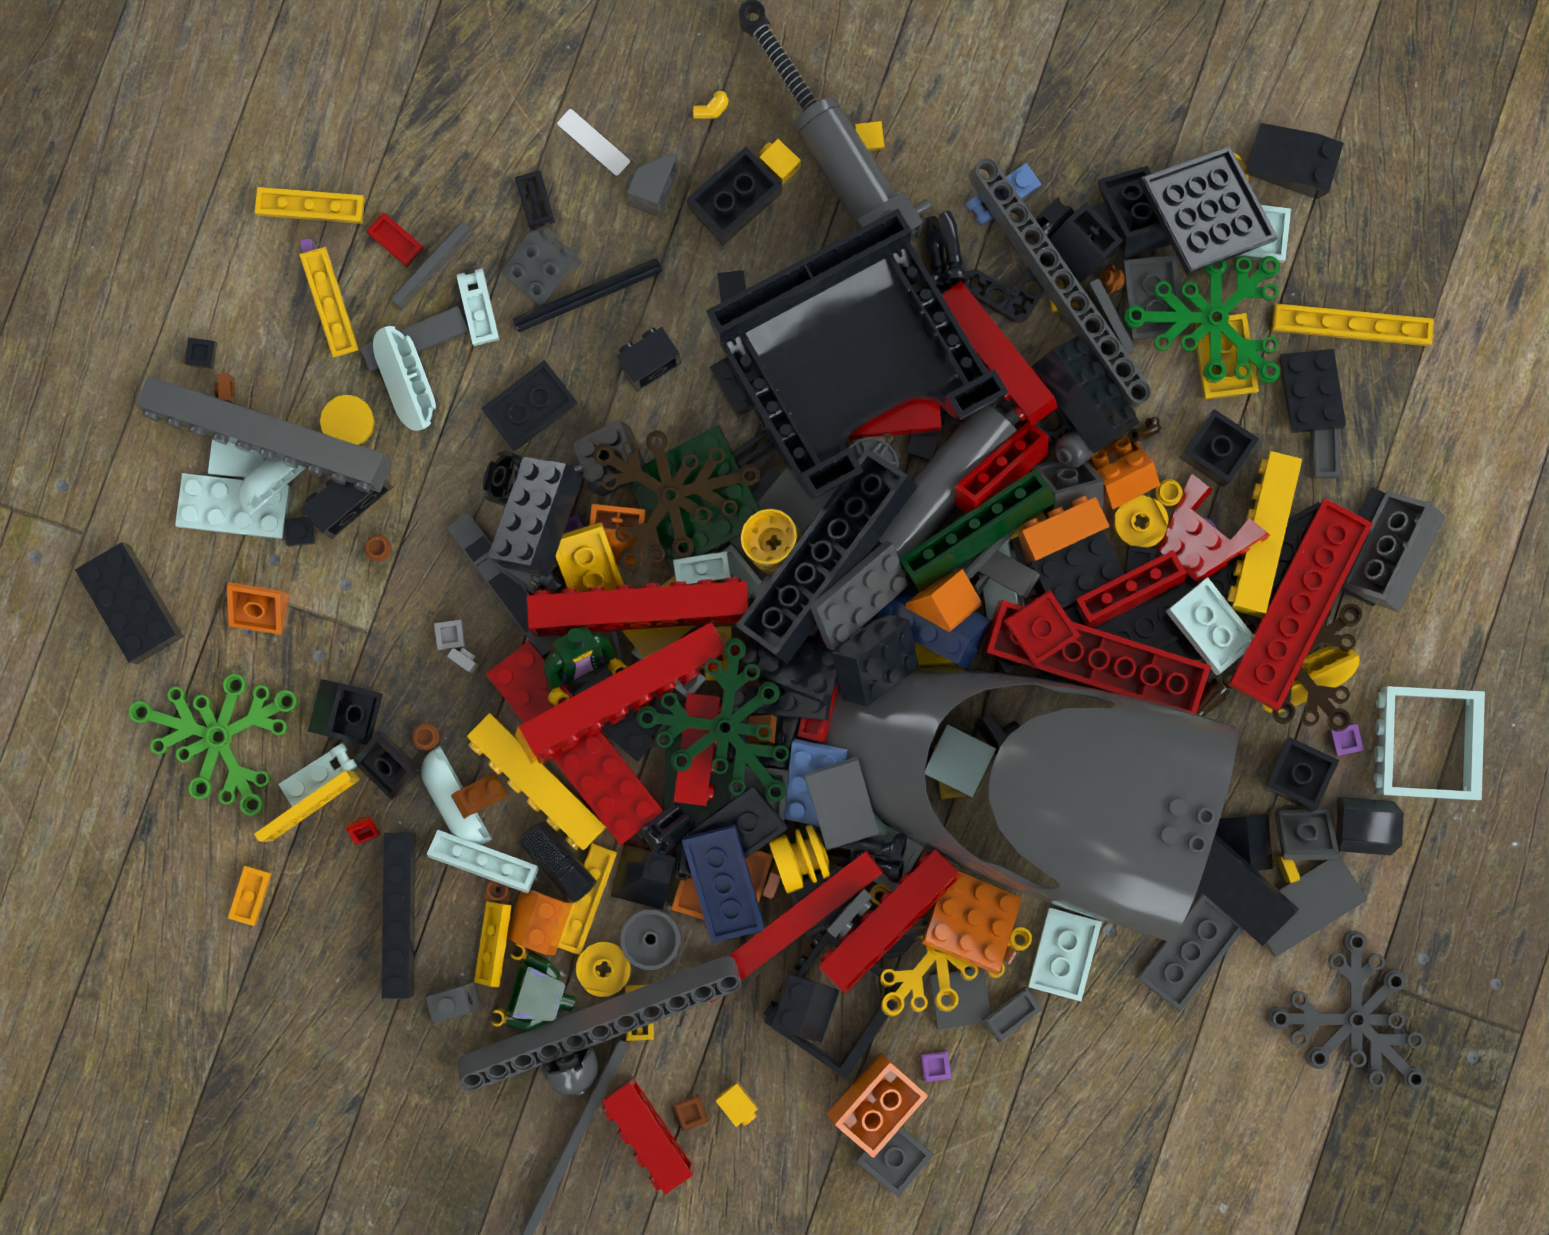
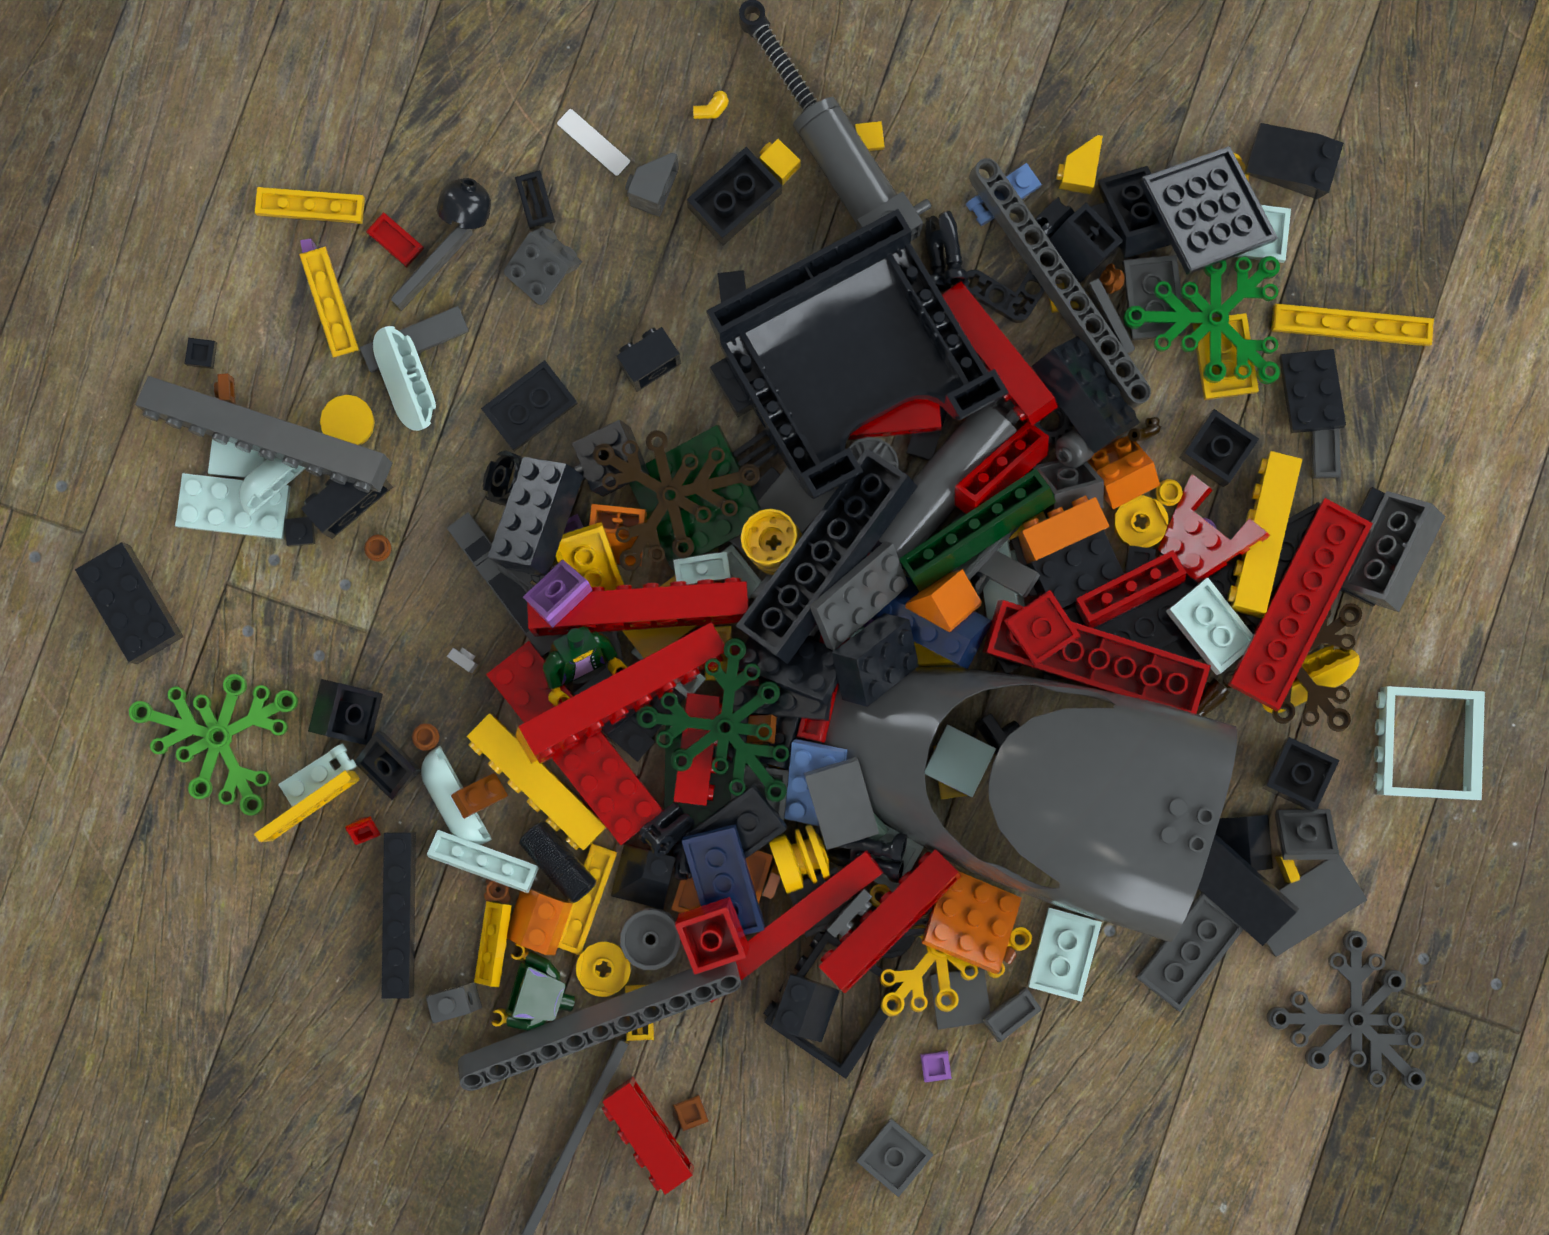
(250, 895): light orange plate -> none
(256, 608): orange slope -> none
(449, 635): light grey plate -> none
(464, 203): none -> black cylinder
(478, 308): light aqua plate -> none
(558, 593): none -> medium lavender slope
(572, 1073): dark grey cylinder -> none
(587, 295): black axle -> none
(712, 935): none -> red brick
(737, 1104): yellow brick -> none
(877, 1105): orange slope -> none
(1080, 167): none -> yellow slope
(1346, 741): medium lavender tile -> none
(1369, 826): black slope -> none

